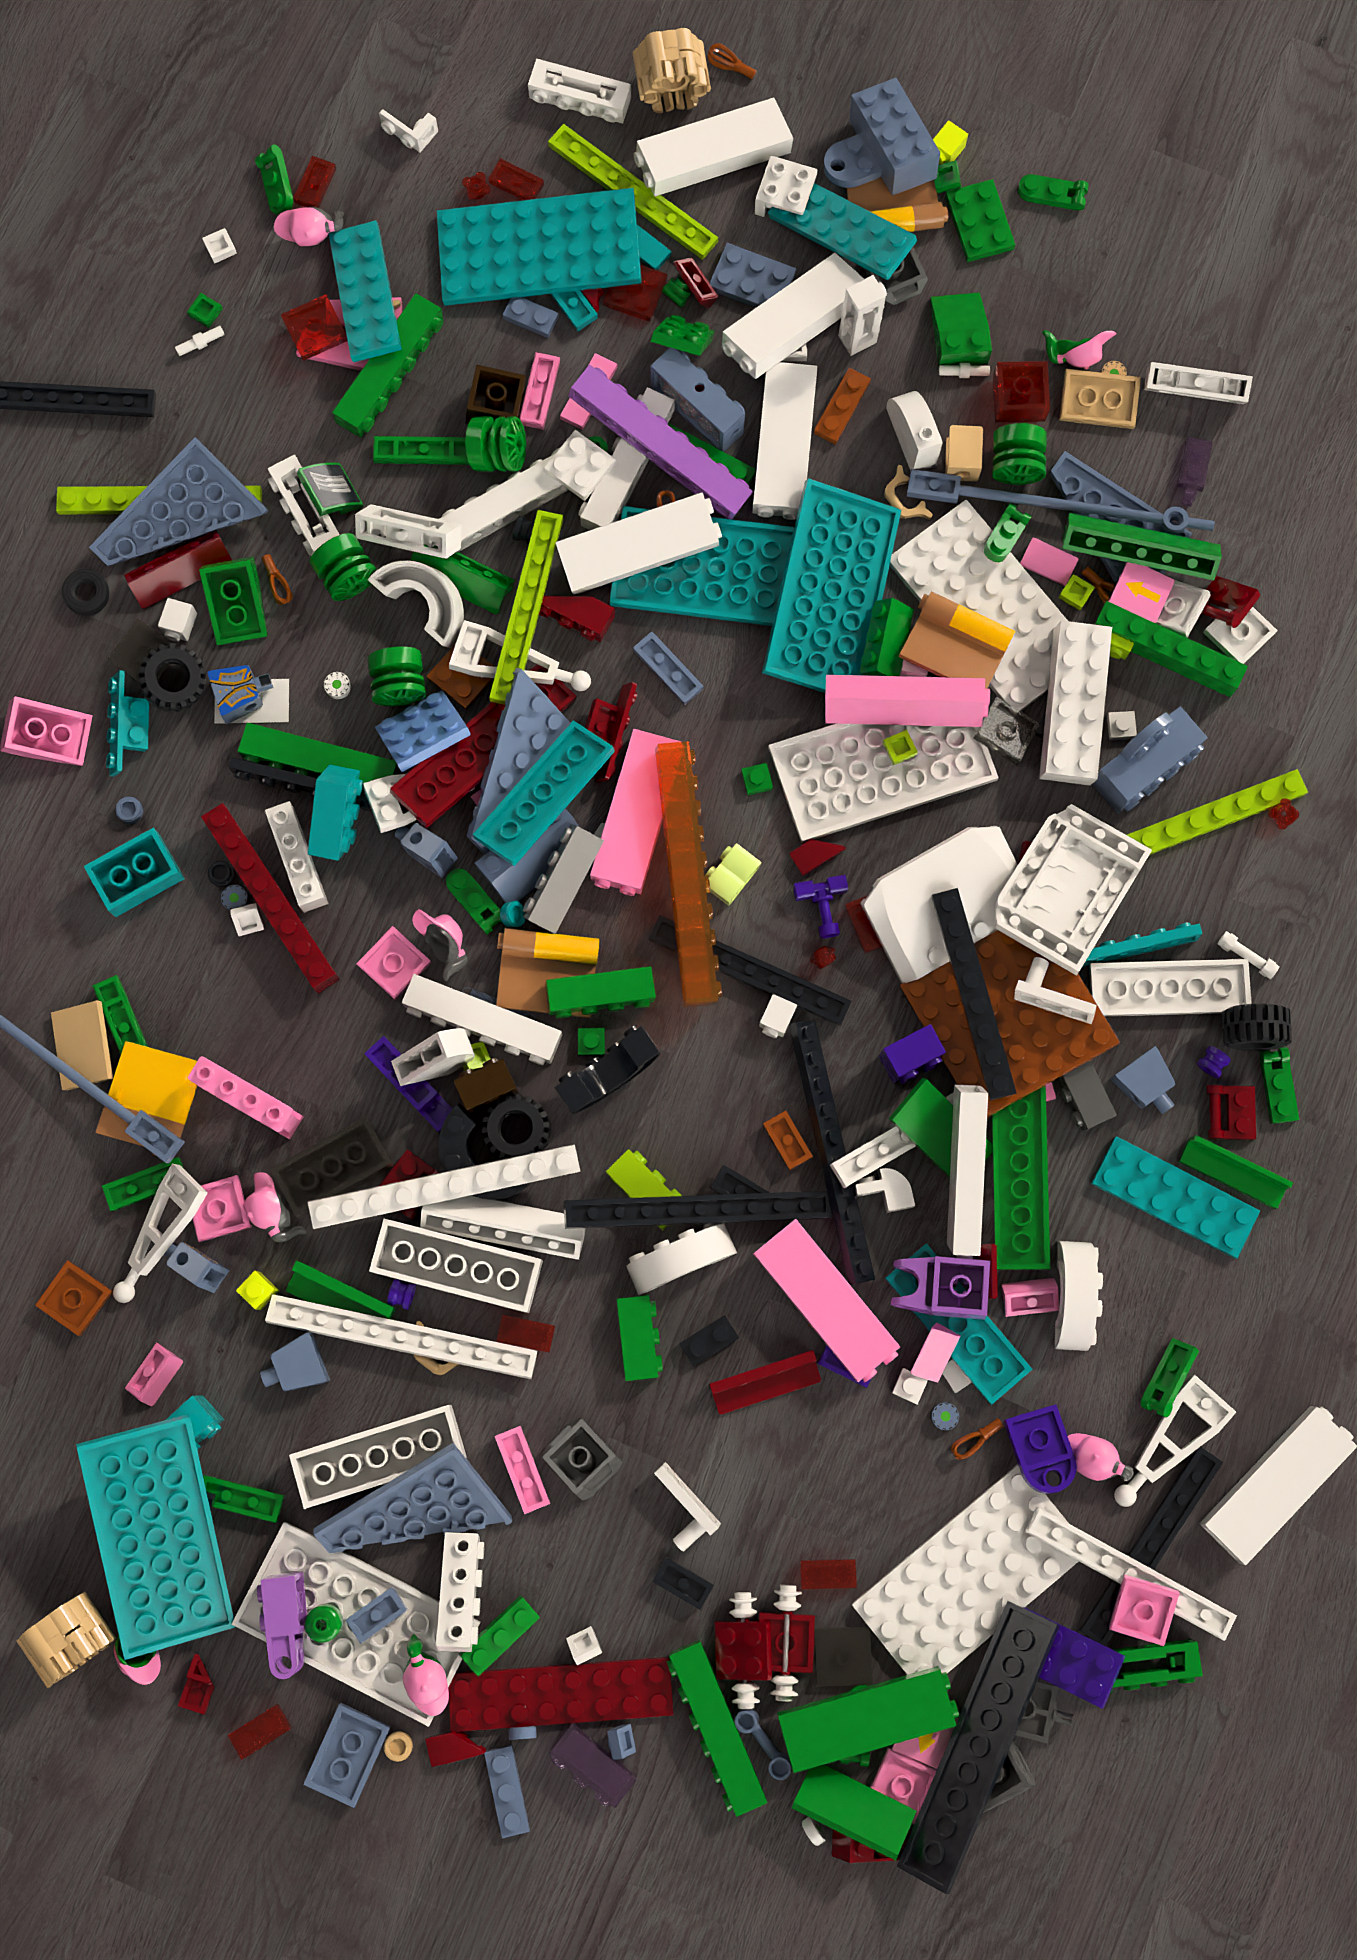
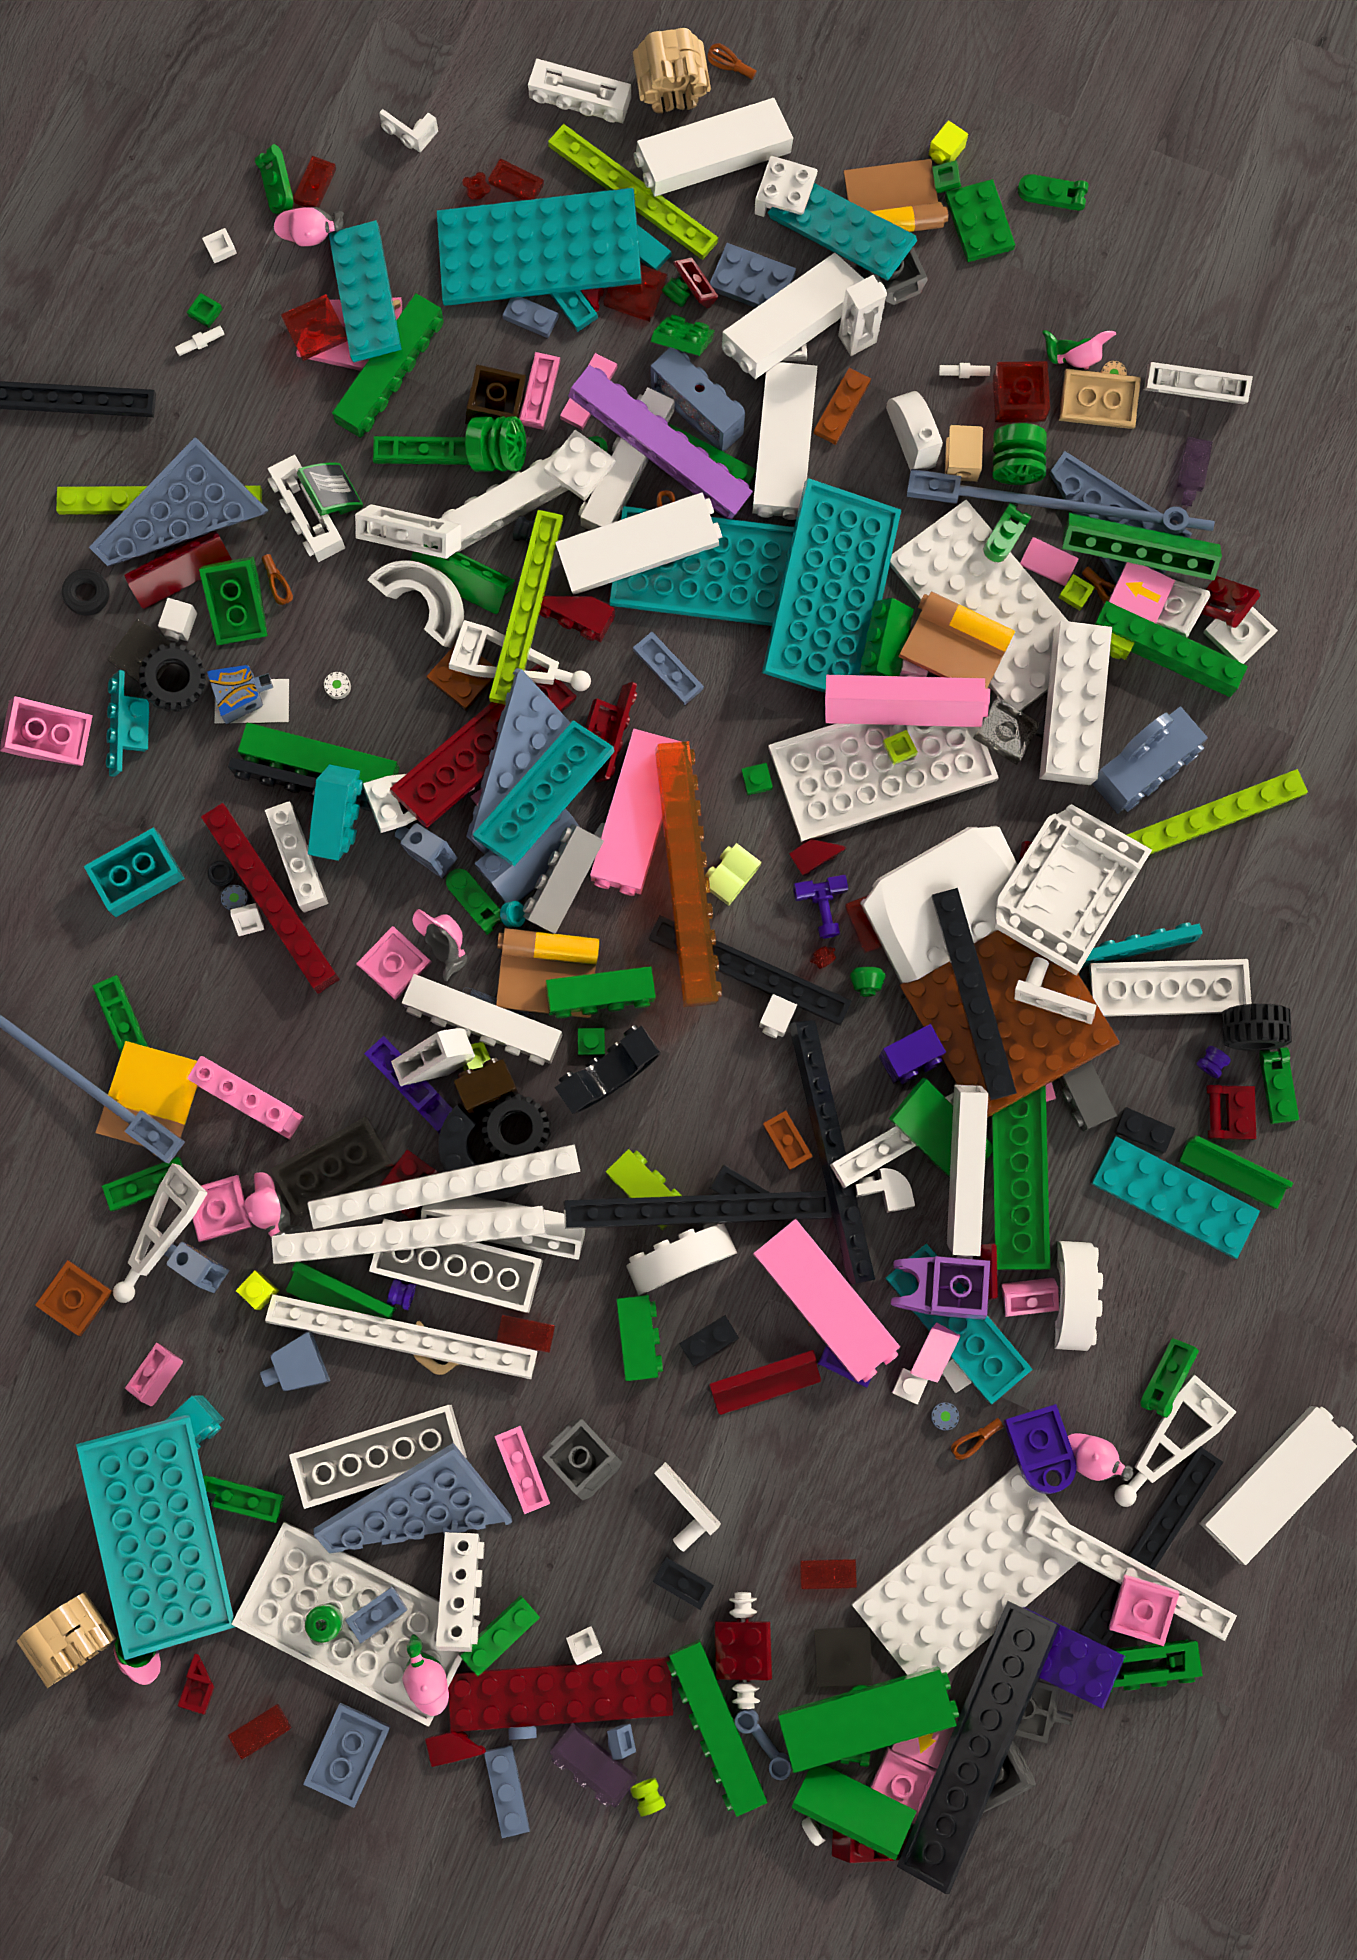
(82, 1042): tan tile -> none
(129, 810): sand blue tile -> none
(283, 1620): medium lavender brick -> none
(342, 566): green wheel -> none
(396, 676): green wheel -> none
(398, 1746): tan tile -> none
(408, 1235): none -> white plate
(422, 730): medium blue plate -> none
(648, 1797): none -> lime wheel
(790, 1642): dark red plate -> none
(867, 980): none -> green cone
(887, 144): sand blue brick -> none
(901, 478): tan helmet -> none
(960, 329): green slope -> none
(1121, 725): white plate -> none
(1144, 1130): none -> black plate
(1147, 1081): sand blue torso -> none
(1267, 967): white bar -> none
(1291, 813): clear red plate -> none

